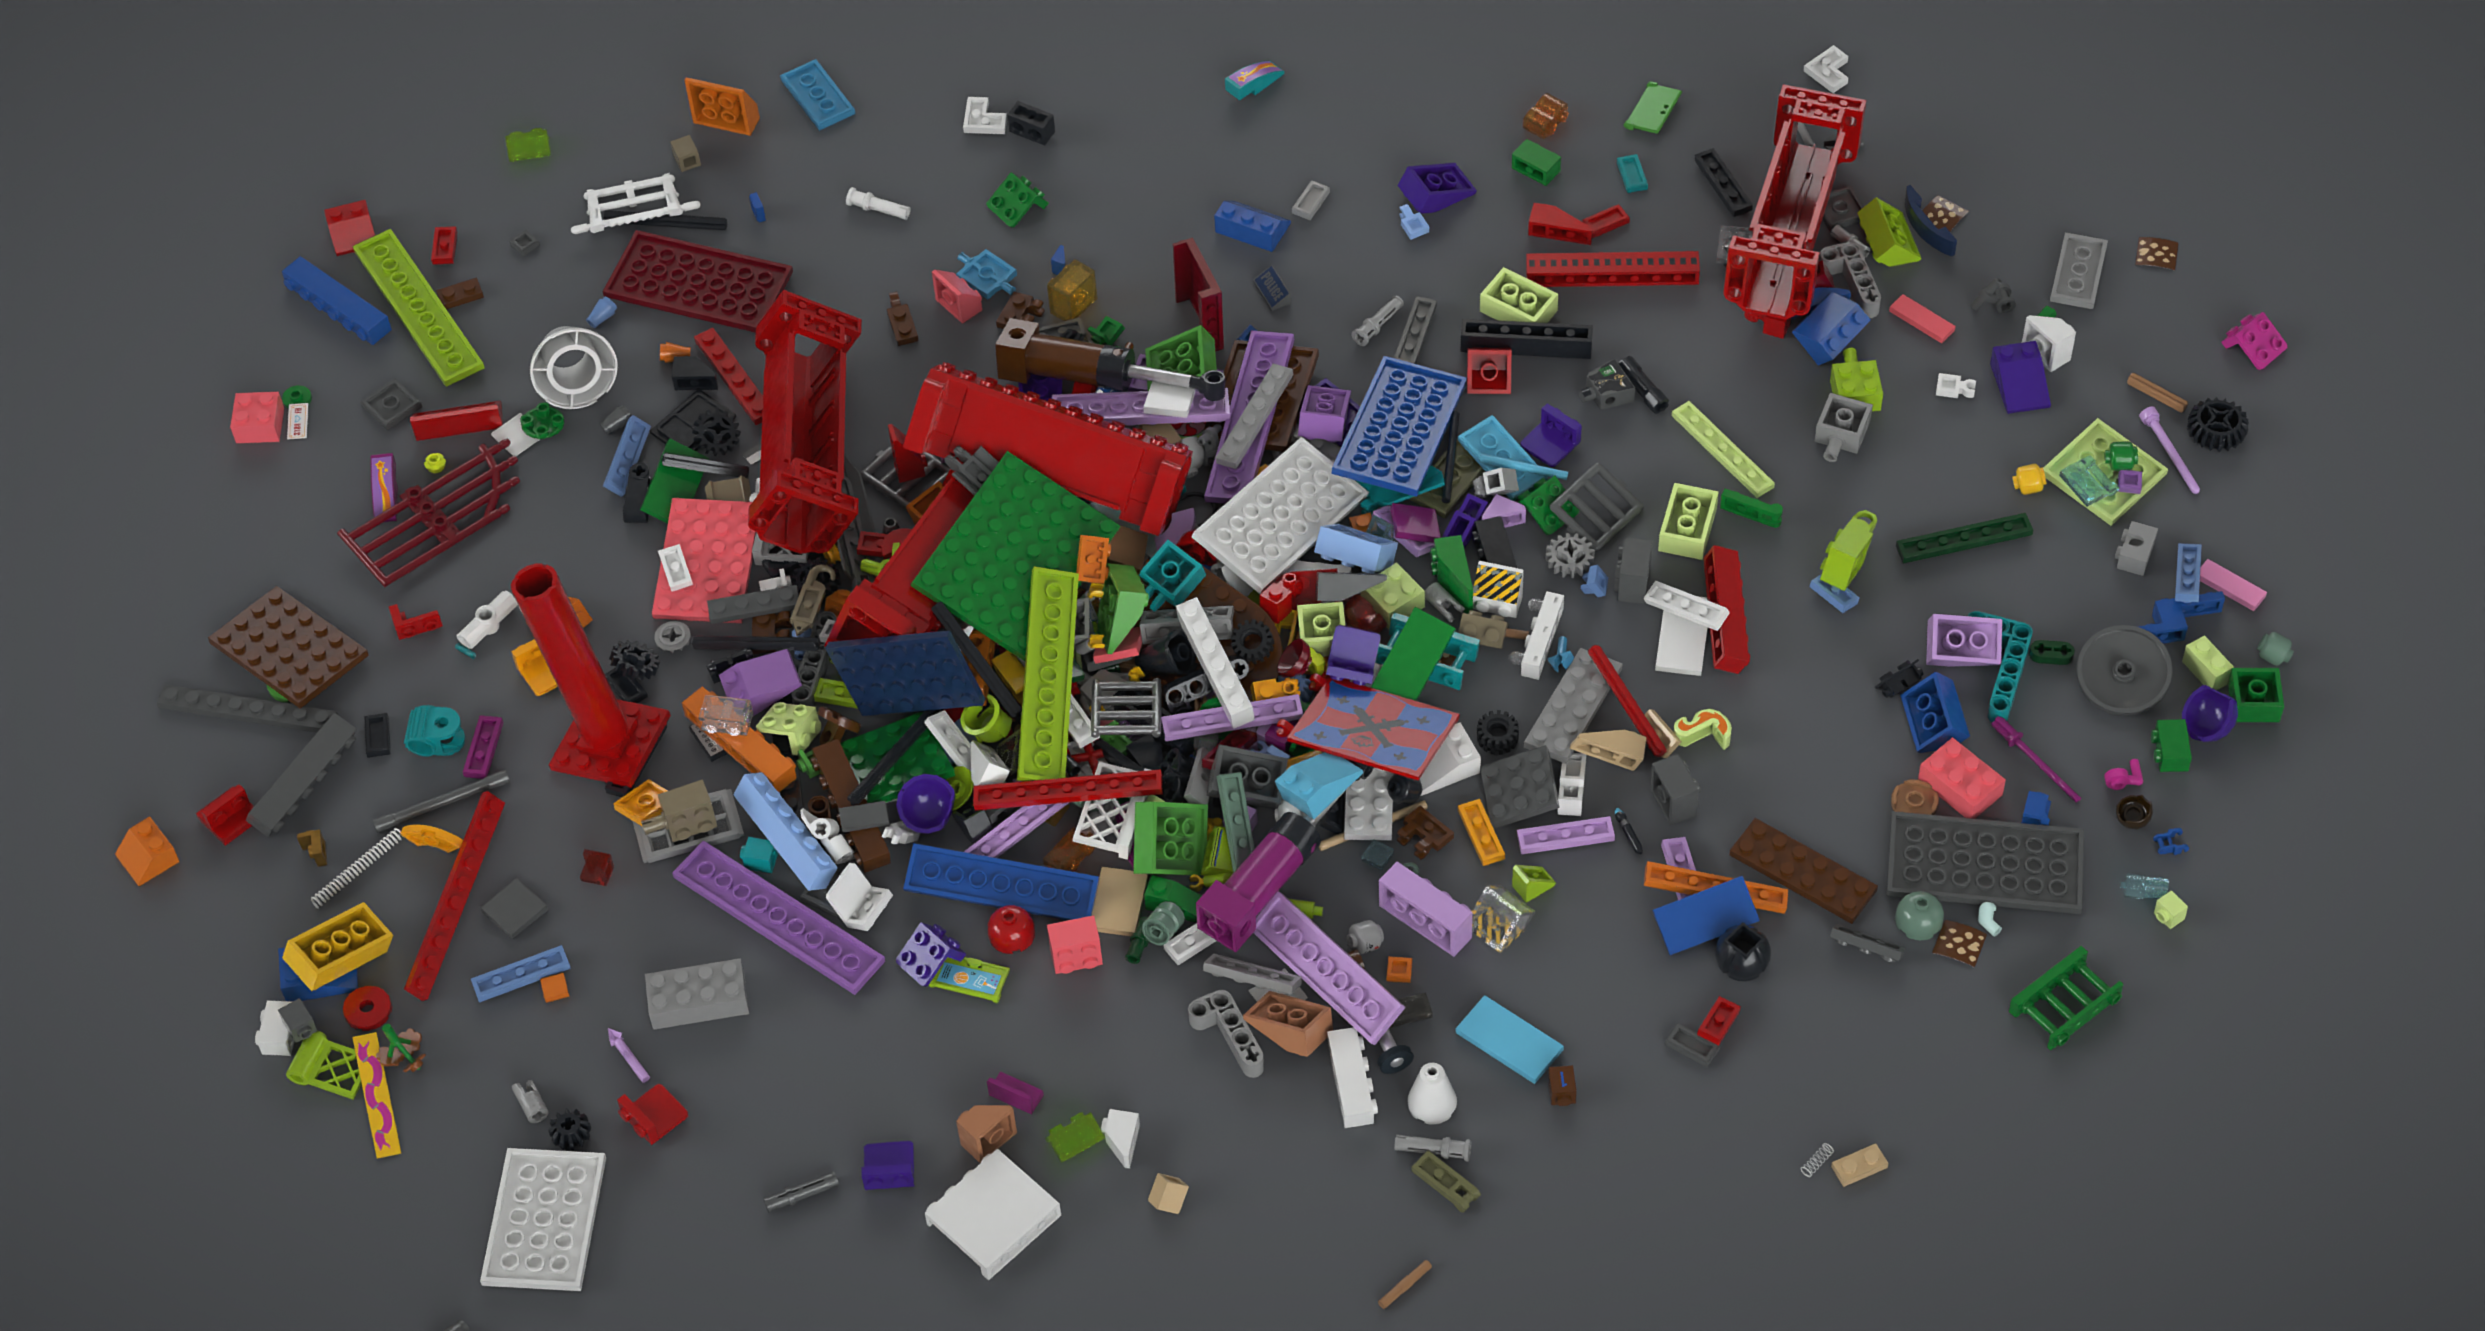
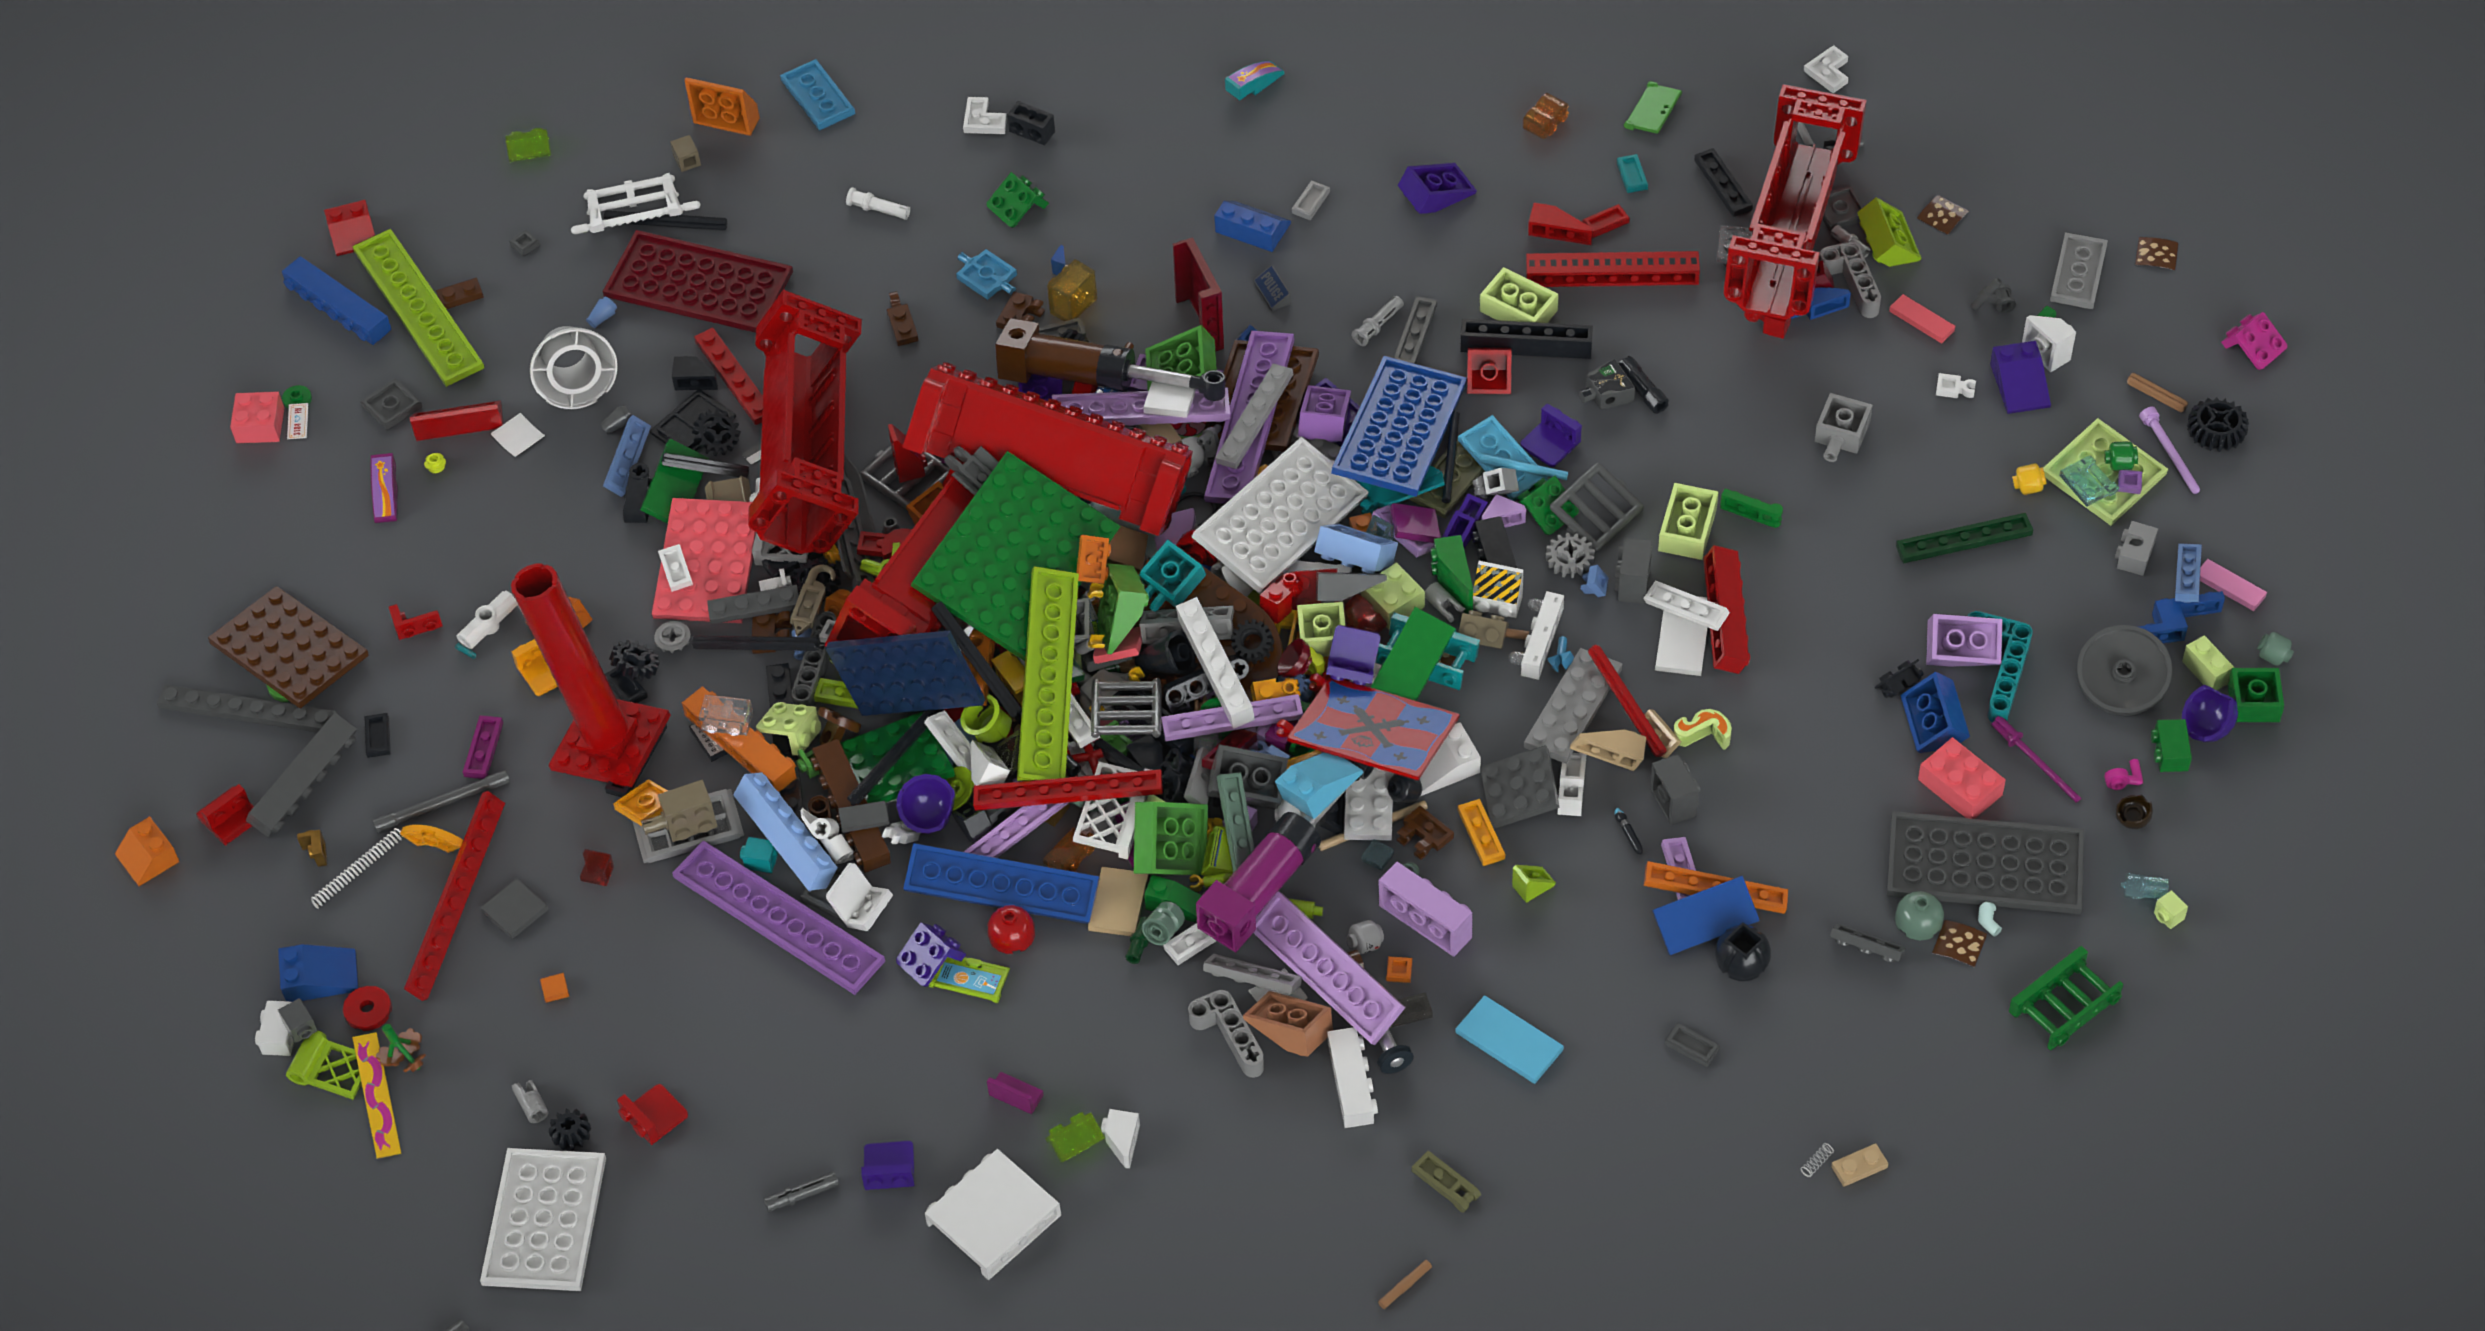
(337, 946): yellow brick -> none
(430, 725): teal piece -> none
(432, 516): dark red piece -> none
(444, 245): red plate -> none
(520, 973): medium blue plate -> none
(542, 421): green dish -> none
(616, 1039): lavender piece -> none
(670, 350): orange cone -> none
(696, 994): light grey brick -> none
(719, 666): black hinge -> none
(757, 207): blue tile -> none
(762, 679): medium lavender slope -> none
(956, 295): coral slope -> none
(986, 1129): nougat slope -> none
(1074, 944): coral brick -> none
(1106, 332): green bracket -> none
(1168, 1193): tan panel -> none
(1413, 224): light blue plate -> none
(1432, 1095): white cone -> none
(1445, 1147): light grey pin -> none
(1494, 721): black tyre -> none
(1500, 917): clear slope -> none
(1536, 162): green brick -> none
(1562, 1085): reddish brown brick -> none
(1565, 835): lavender plate -> none
(1719, 1020): red plate -> none
(1723, 449): yellowish green tile -> none
(1803, 870): reddish brown plate -> none
(1830, 327): blue slope -> none
(1838, 598): medium blue plate -> none
(1848, 551): lime brick -> none
(1857, 380): lime brick -> none
(1914, 797): medium nougat tile -> none
(1939, 239): dark blue slope -> none
(2036, 809): blue window -> none
(2052, 652): dark green beam -> none
(2170, 848): blue piece -> none

